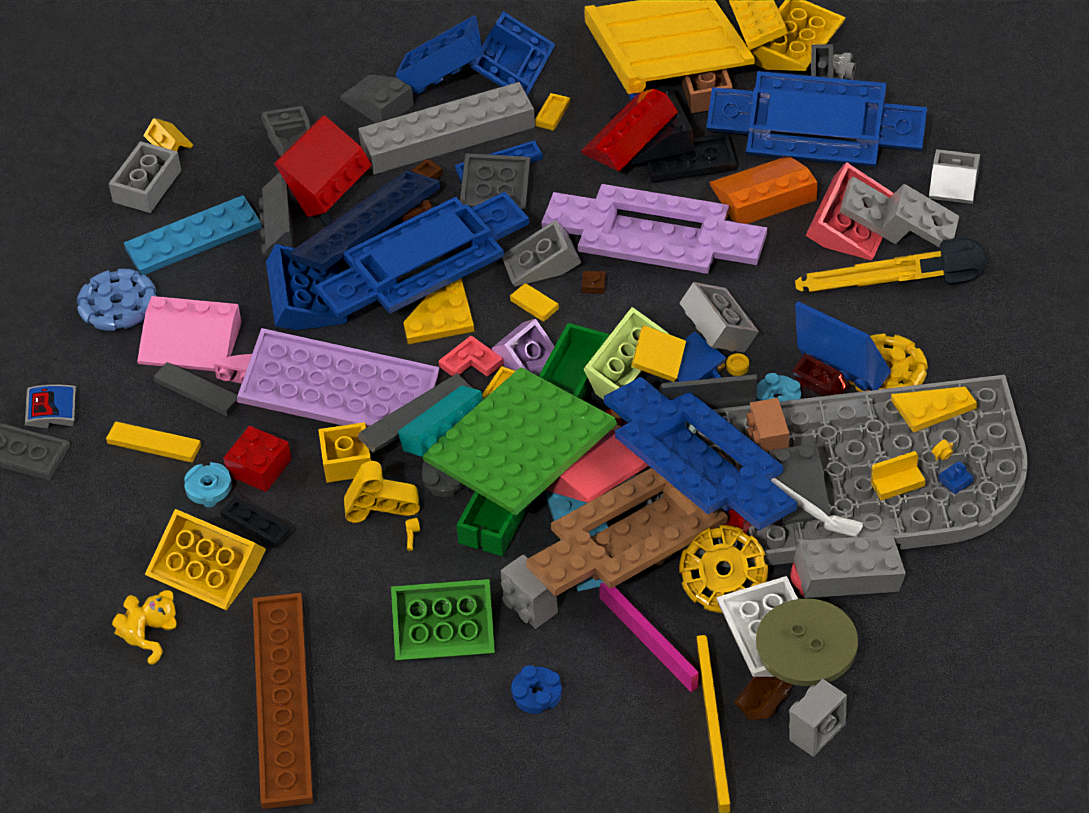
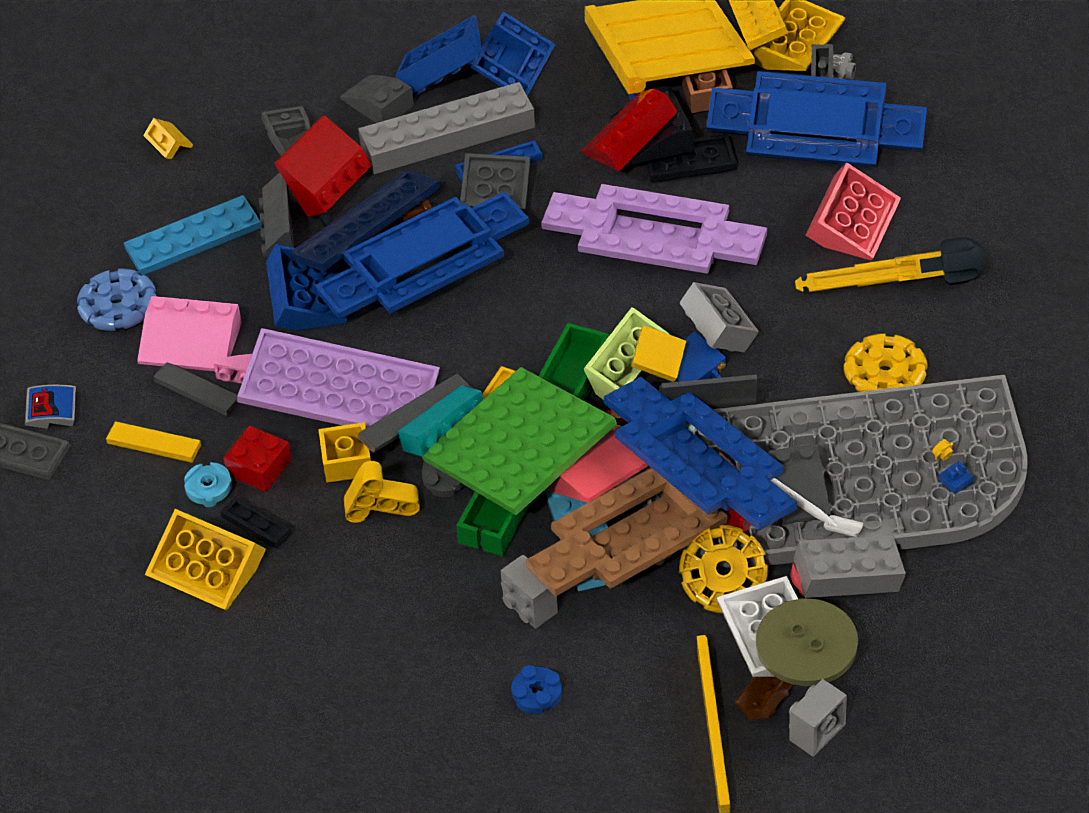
(145, 177): light grey brick -> none
(156, 612): yellow animal -> none
(282, 701): dark orange plate -> none
(412, 526): yellow hand -> none
(428, 169): reddish brown plate -> none
(440, 315): yellow plate -> none
(443, 619): bright green slope -> none
(471, 353): coral plate -> none
(525, 347): lavender slope -> none
(534, 302): yellow tile -> none
(541, 255): light grey slope -> none
(552, 111): yellow tile -> none
(593, 282): reddish brown plate -> none
(650, 636): dark pink tile -> none
(737, 364): yellow tile -> none
(766, 190): orange slope -> none
(767, 425): nougat brick -> none
(778, 384): medium azure plate -> none
(819, 377): clear red brick -> none
(840, 347): blue slope -> none
(896, 476): yellow panel -> none
(899, 214): light grey bracket -> none
(931, 407): yellow wing -> none
(954, 176): slope -> none

